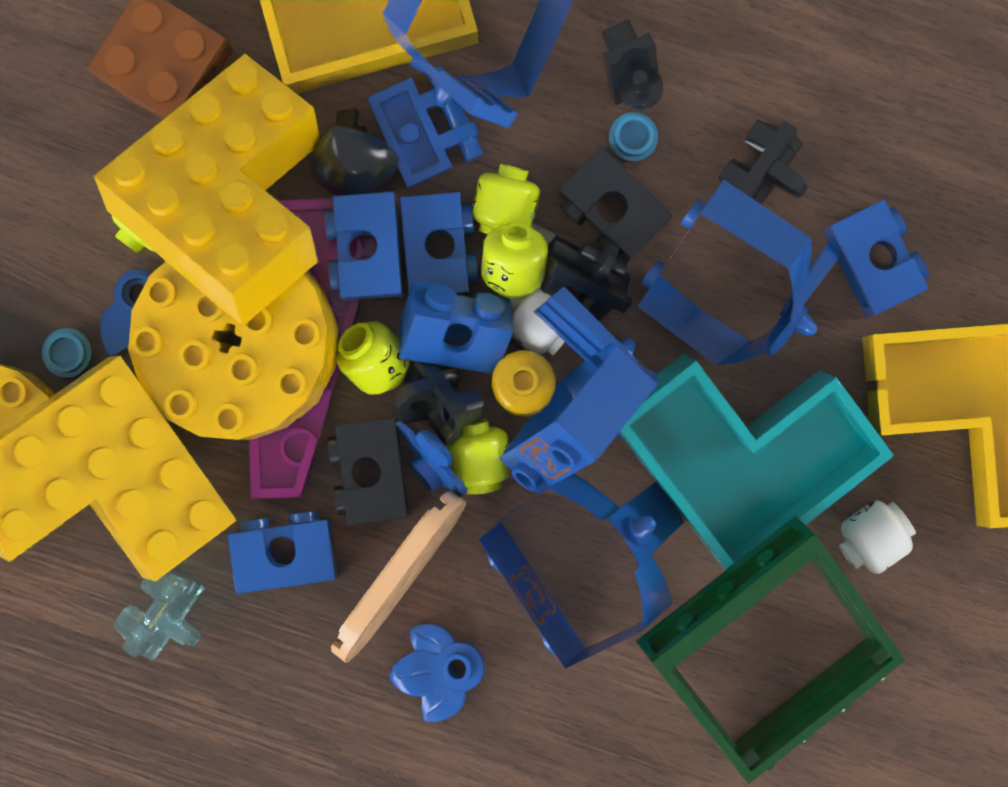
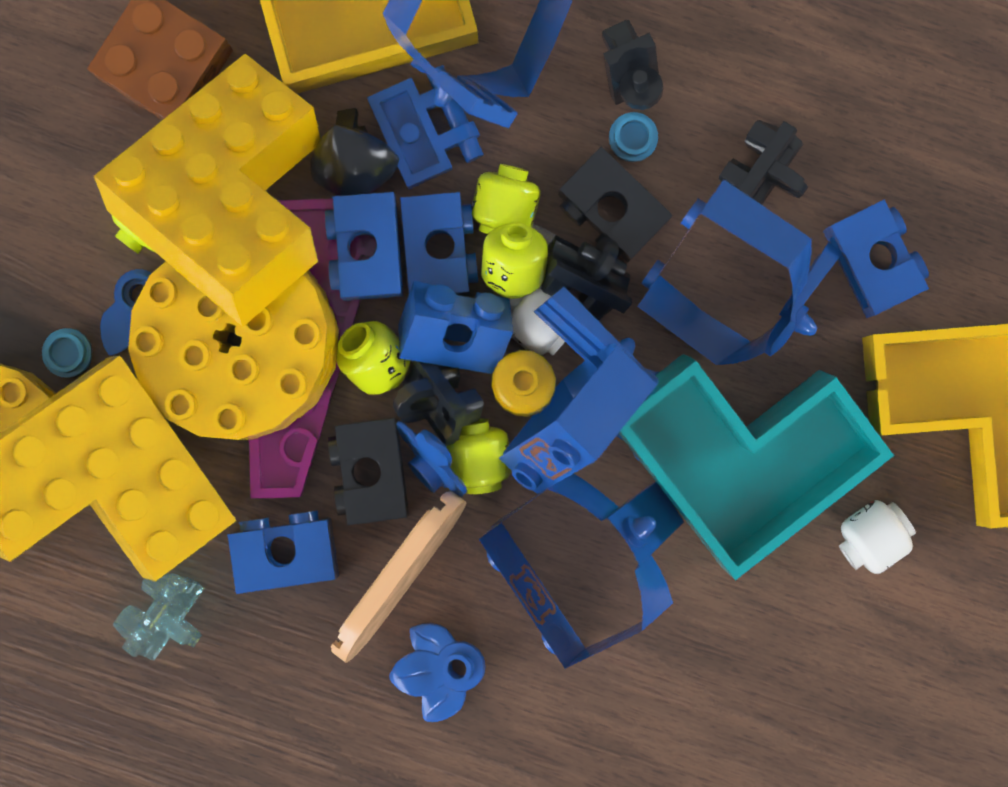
(732, 596): dark green window -> none

